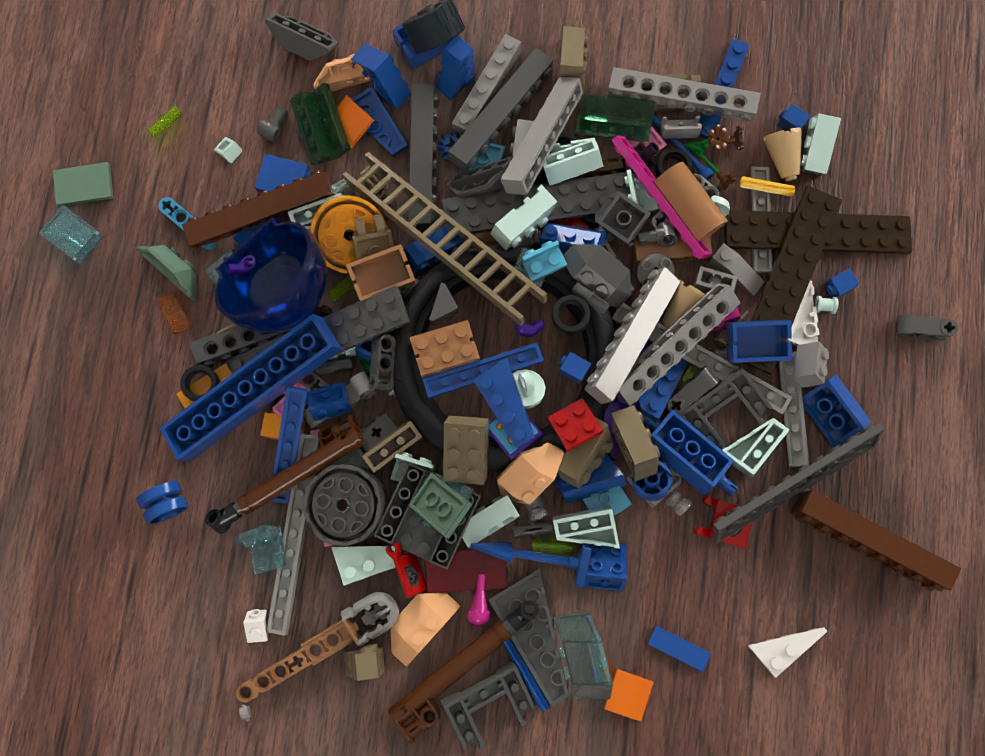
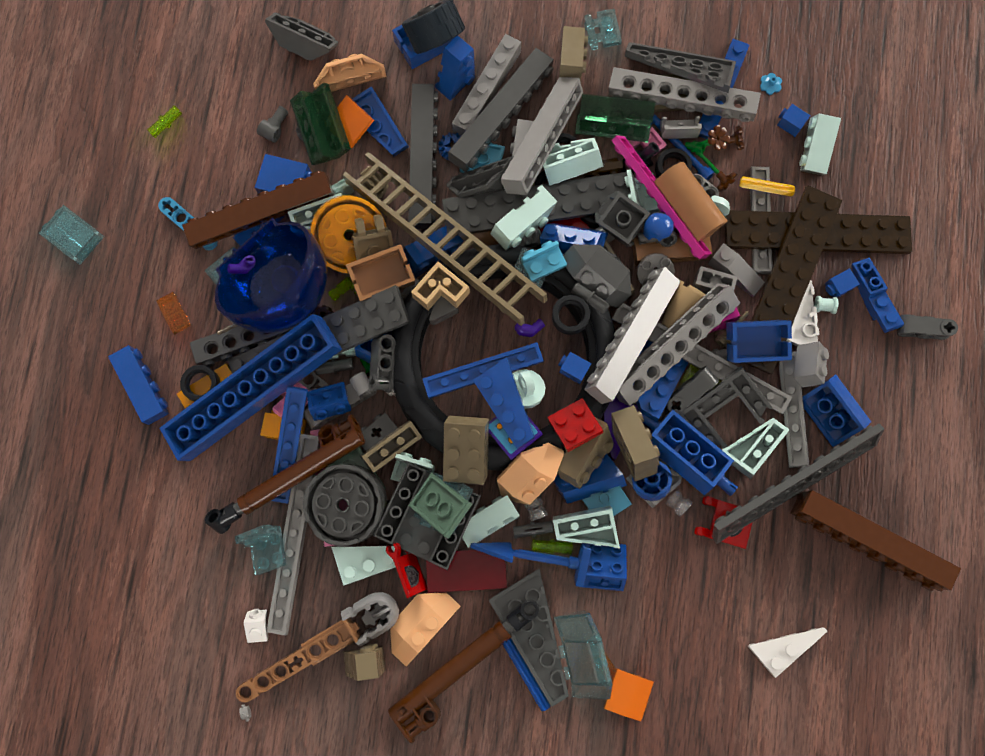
(83, 184): sand green tile -> none
(138, 384): none -> blue brick
(162, 502): blue wheel -> none
(171, 266): sand green wedge -> none
(228, 149): light aqua slope -> none
(384, 74): blue wedge -> none
(439, 283): none -> tan brick
(444, 349): medium nougat piece -> none
(460, 705): dark grey wedge -> none
(478, 612): dark pink piece -> none
(608, 28): none -> clear light blue plate
(658, 226): none -> blue hair
(679, 648): blue tile -> none
(695, 67): none -> dark grey wing
(770, 83): none -> dark azure plant
(785, 152): tan cone -> none
(874, 295): none -> blue slope

